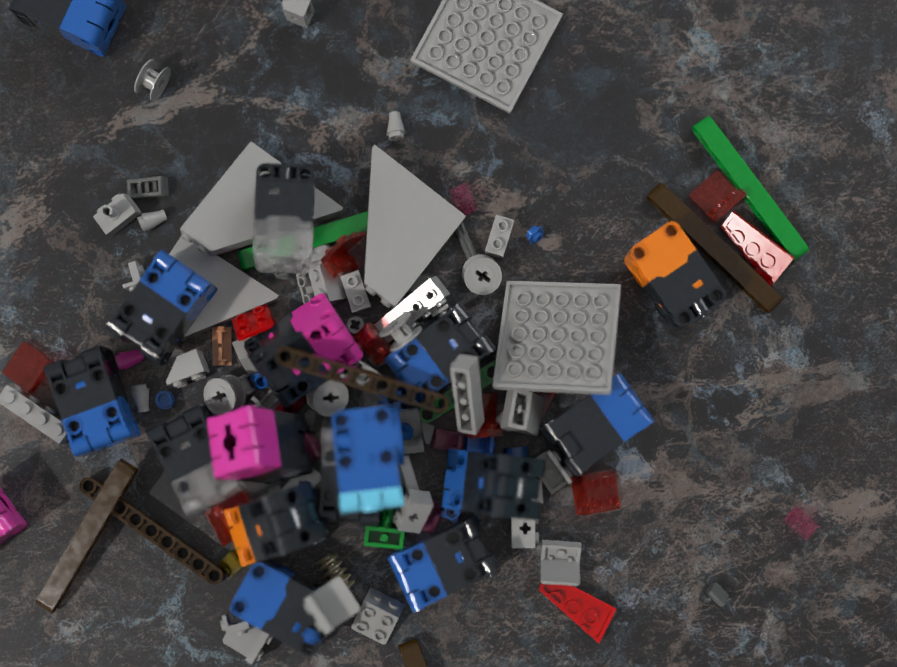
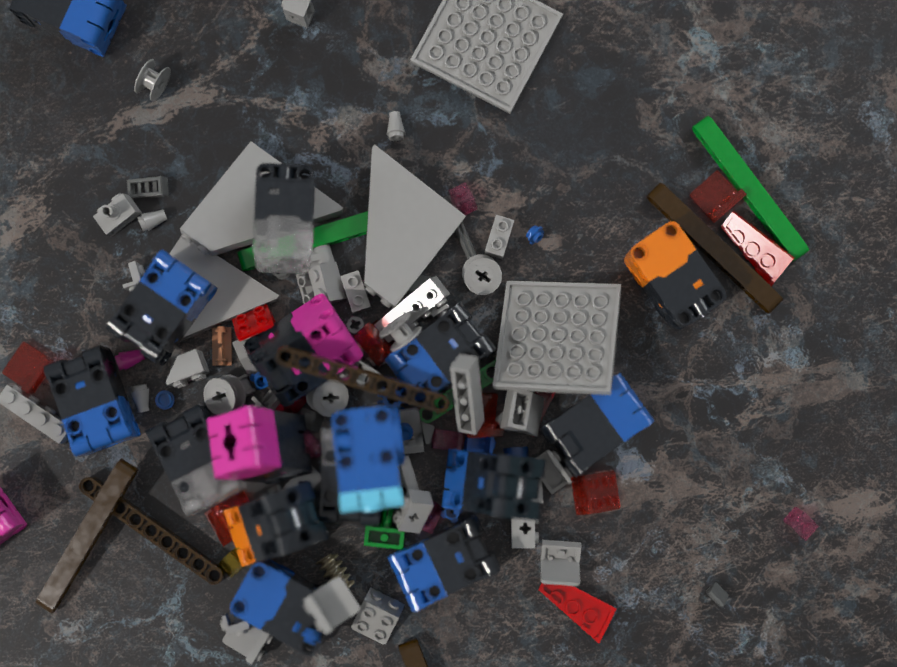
(338, 259): clear red bracket -> none

